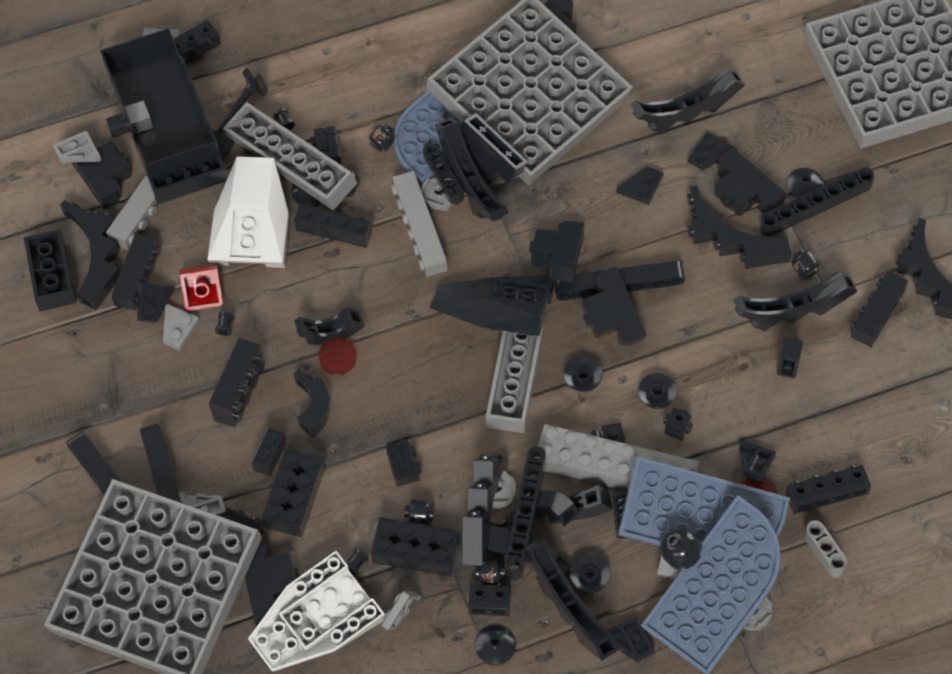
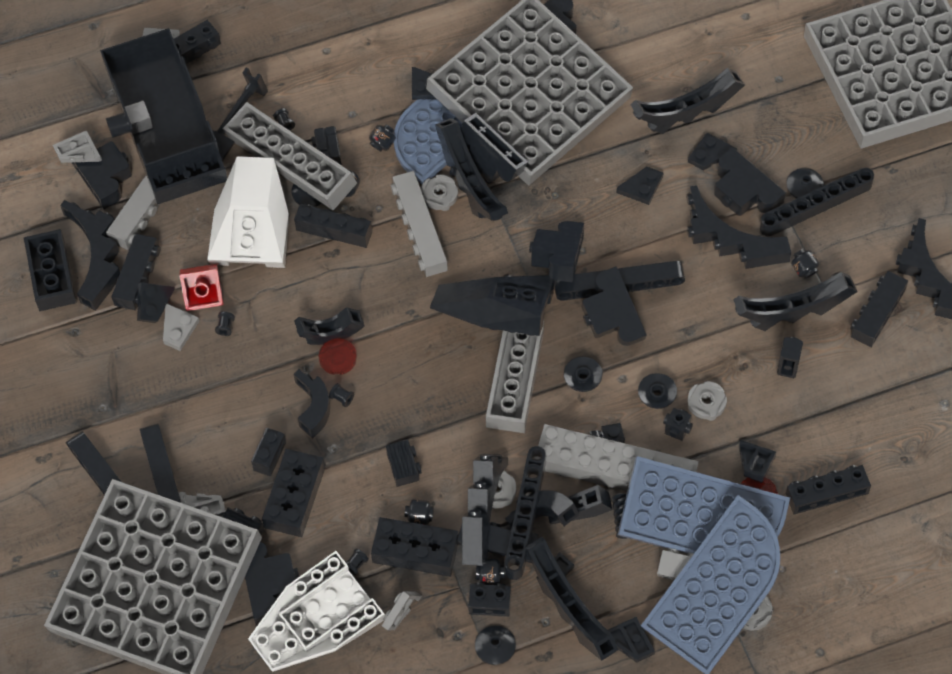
(237, 382): black brick -> none
(341, 395): none -> black bush
(419, 84): none -> black wing
(446, 172): black beam -> none
(589, 565): black dish -> none
(681, 548): black cylinder -> none
(702, 391): none -> light grey plate
(826, 558): light grey beam -> none

